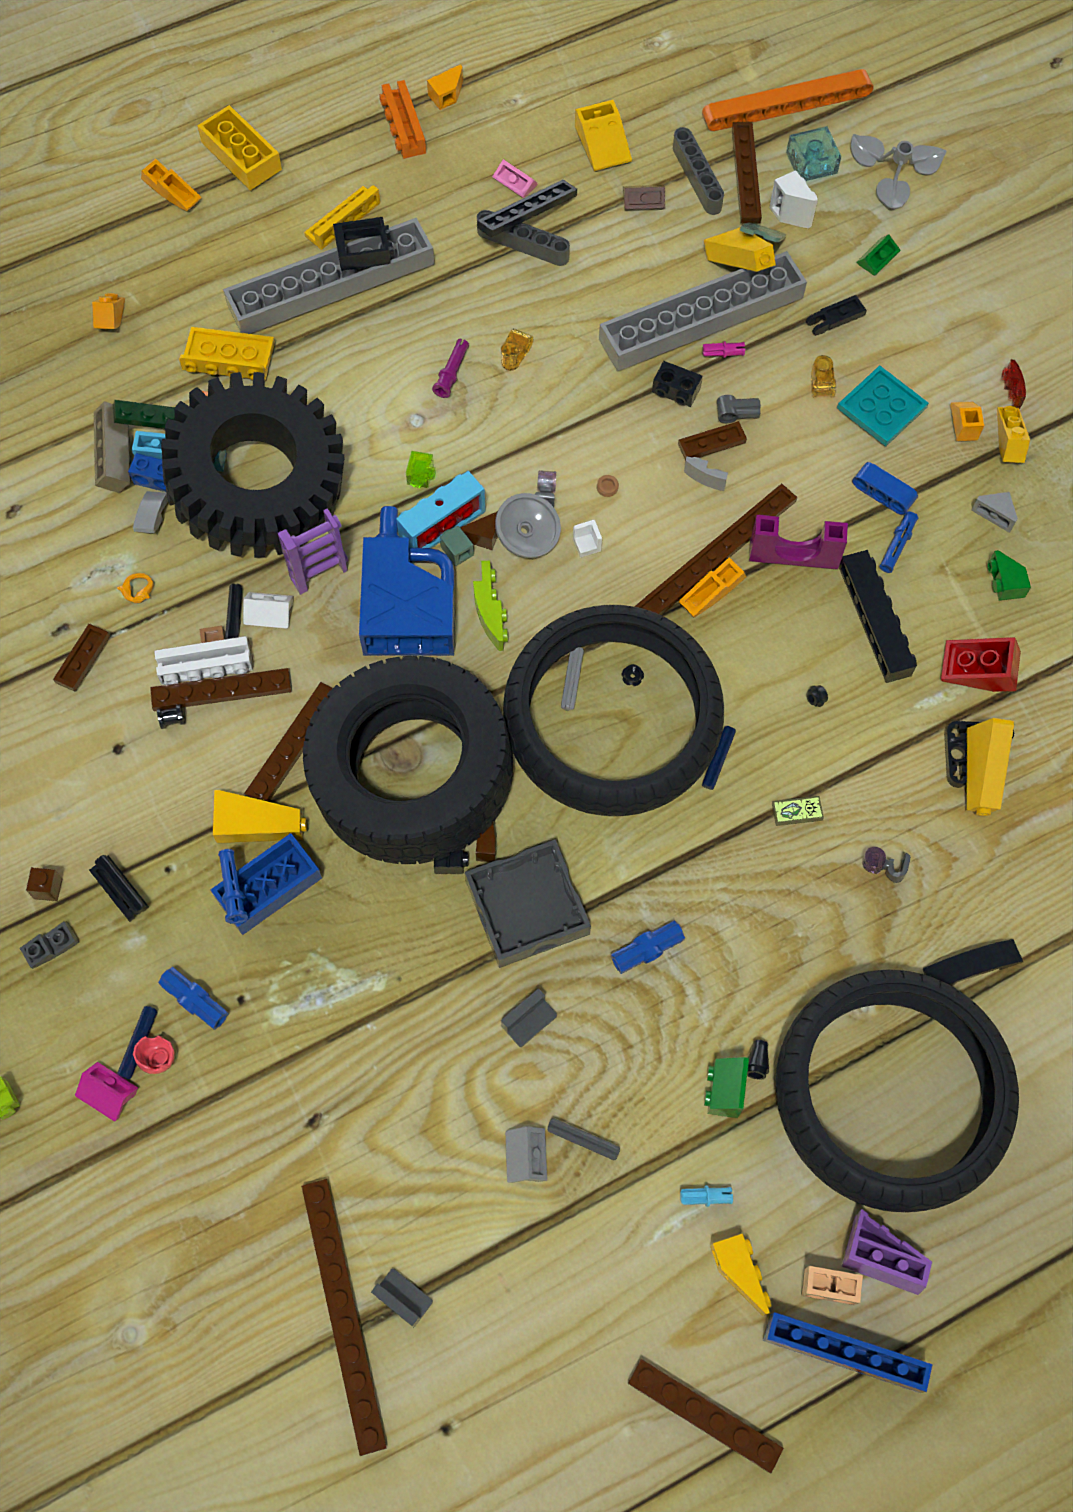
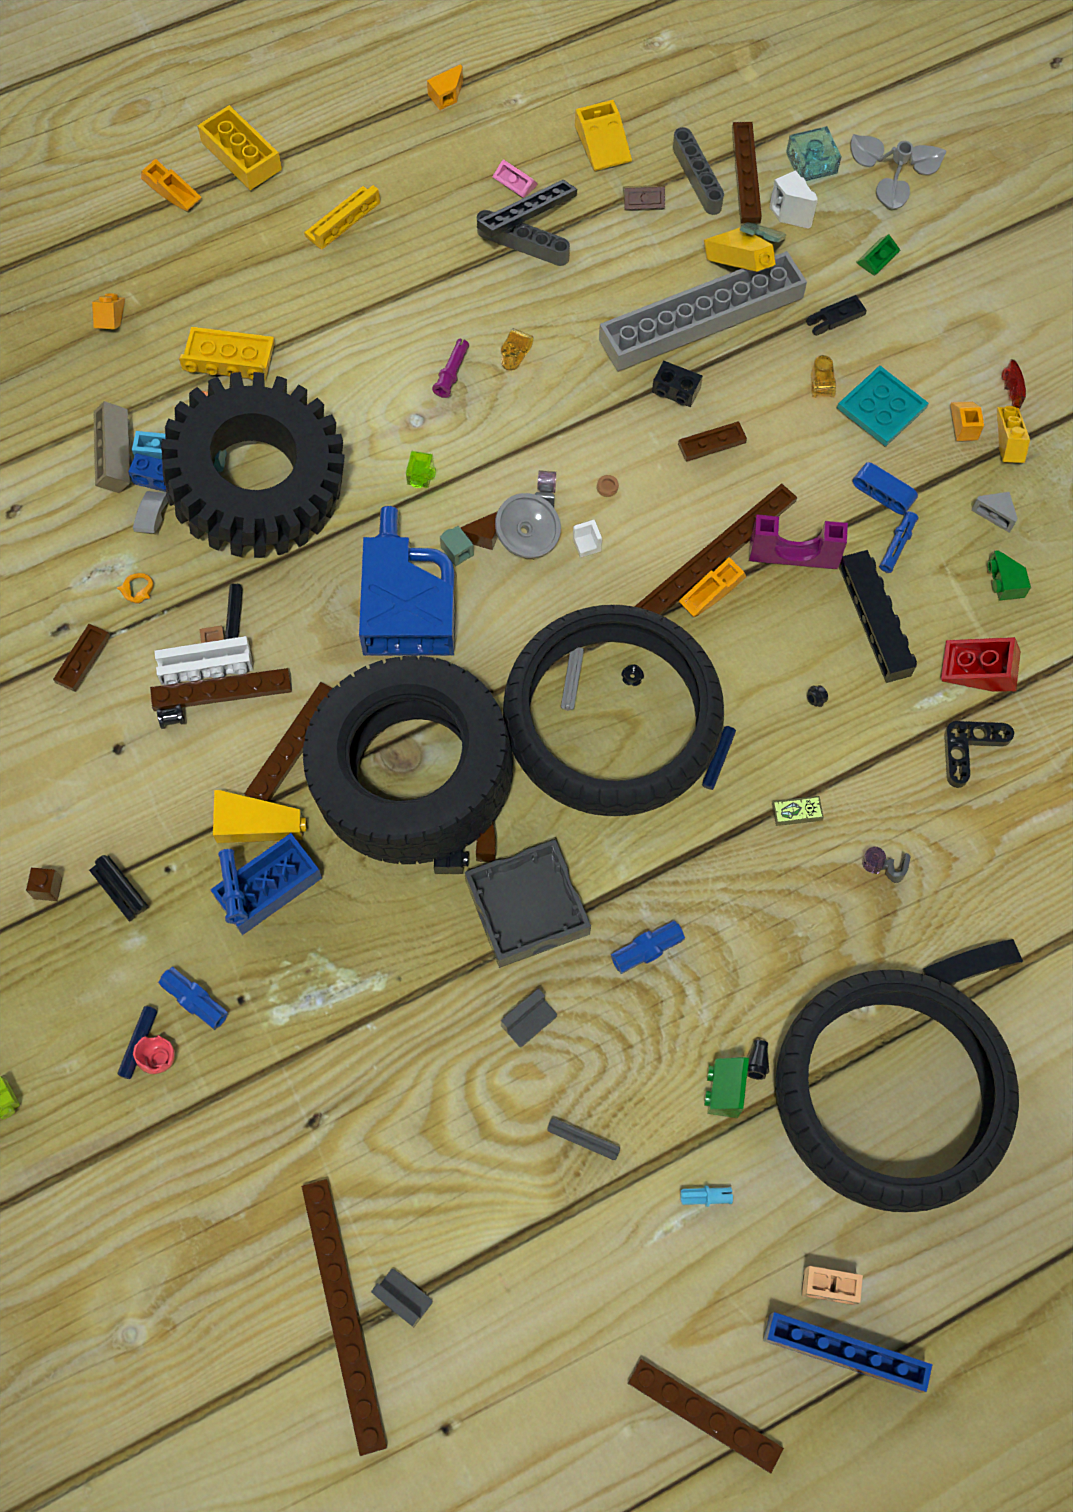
(49, 946): dark grey slope -> none
(105, 1090): dark pink panel -> none
(142, 414): dark green plate -> none
(267, 609): white panel -> none
(294, 553): medium lavender fence -> none
(320, 281): light grey brick -> none
(363, 229): black window -> none
(403, 120): orange brick -> none
(445, 509): medium azure brick -> none
(489, 608): lime slope -> none
(526, 1154): light grey panel -> none
(697, 470): light grey slope -> none
(723, 349): dark pink axle -> none
(732, 409): dark grey piece -> none
(736, 1266): yellow slope -> none
(788, 99): orange beam -> none
(885, 1257): medium lavender wedge -> none
(987, 764): yellow slope -> none

